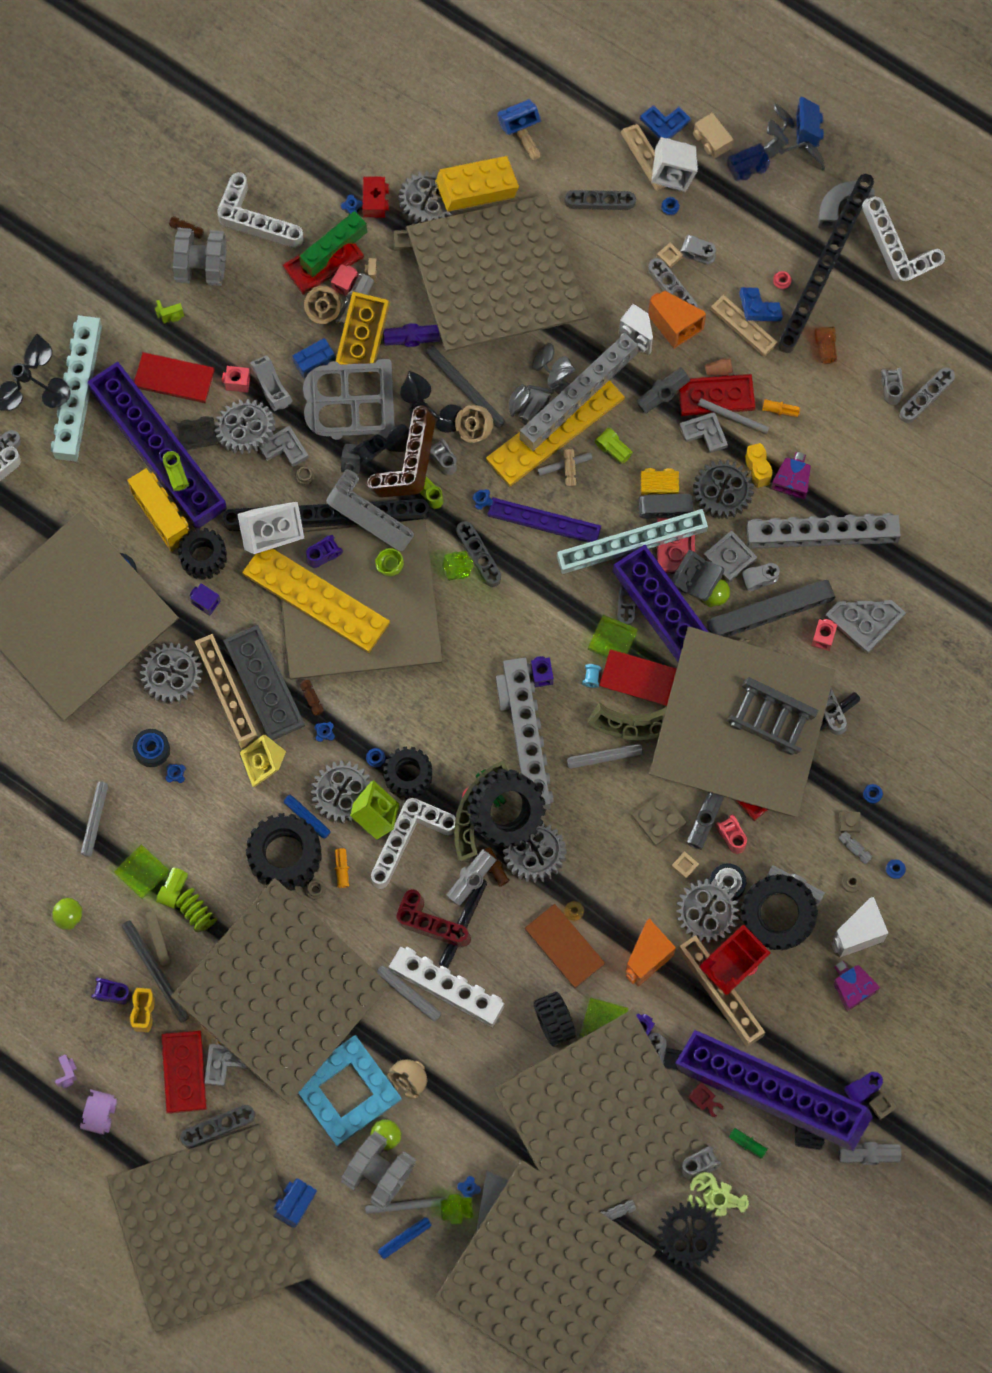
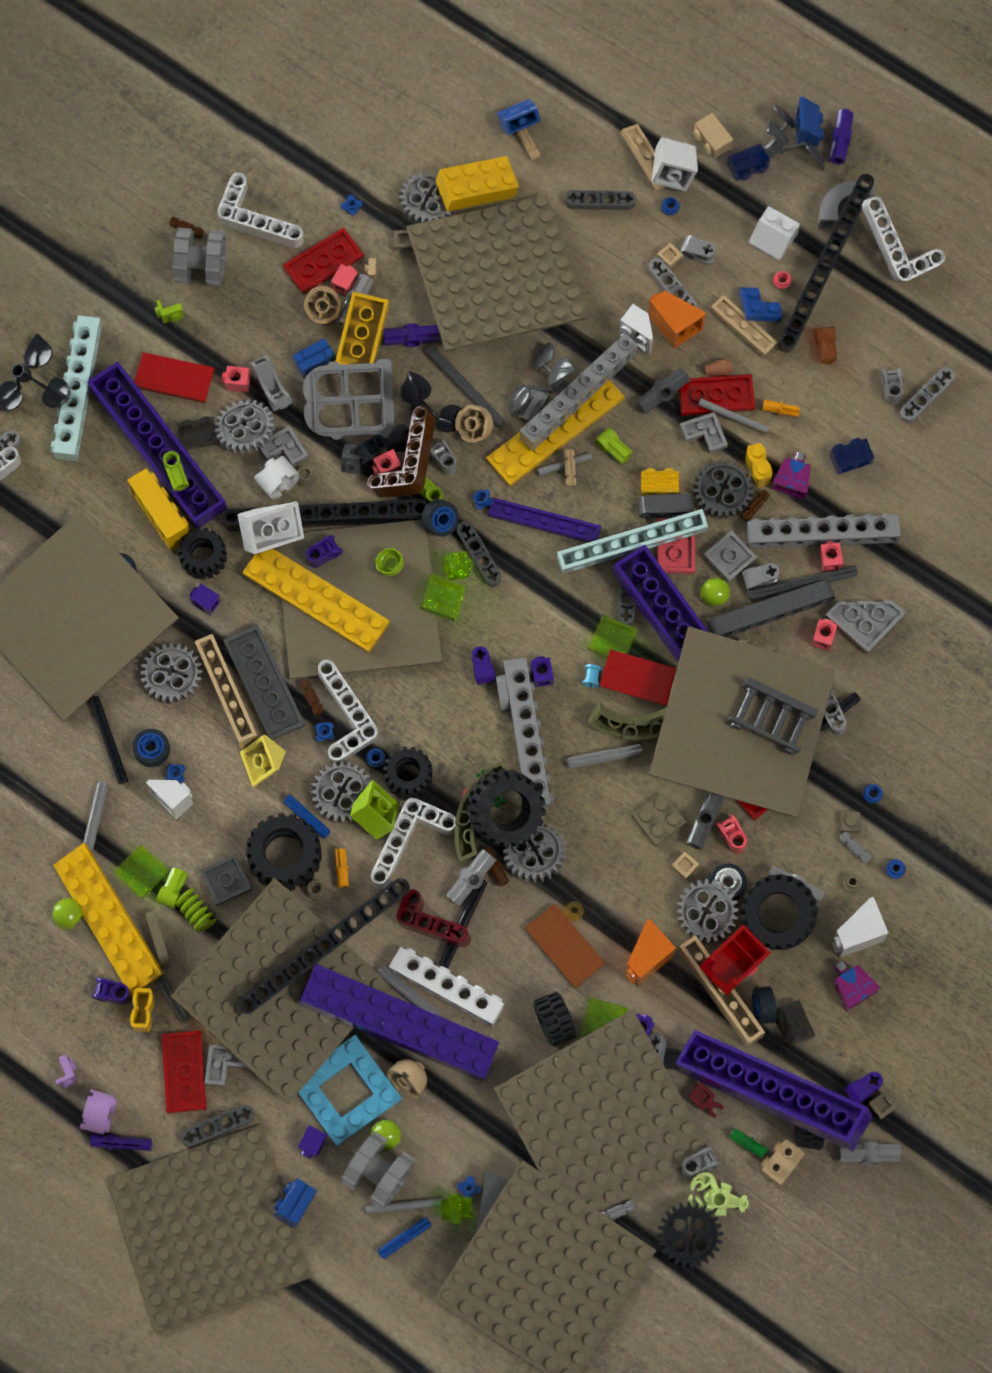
(108, 740): none -> black axle
(108, 919): none -> yellow plate
(120, 1142): none -> dark purple pin
(171, 795): none -> white slope
(226, 880): none -> dark grey plate
(277, 477): none -> white brick
(312, 1142): none -> dark purple brick
(314, 950): none -> black beam
(318, 255): green arch -> none
(349, 711): none -> white beam
(366, 514): light grey beam -> none
(373, 187): red brick -> none
(386, 458): none -> coral brick
(398, 1022): none -> dark purple brick
(431, 515): none -> wheel
(443, 597): none -> clear neon green plate
(483, 669): none -> dark purple piece
(665, 126): blue plate -> none
(697, 576): dark grey bracket -> none
(755, 505): none -> reddish brown axle
(764, 1005): none -> black wheel
(774, 233): none -> white slope
(782, 1162): none -> tan brick
(787, 586): none -> dark grey axle
(793, 1024): none -> clear smoke bracket
(827, 563): none -> coral brick
(841, 136): none -> dark purple piece
(851, 455): none -> clear blue brick

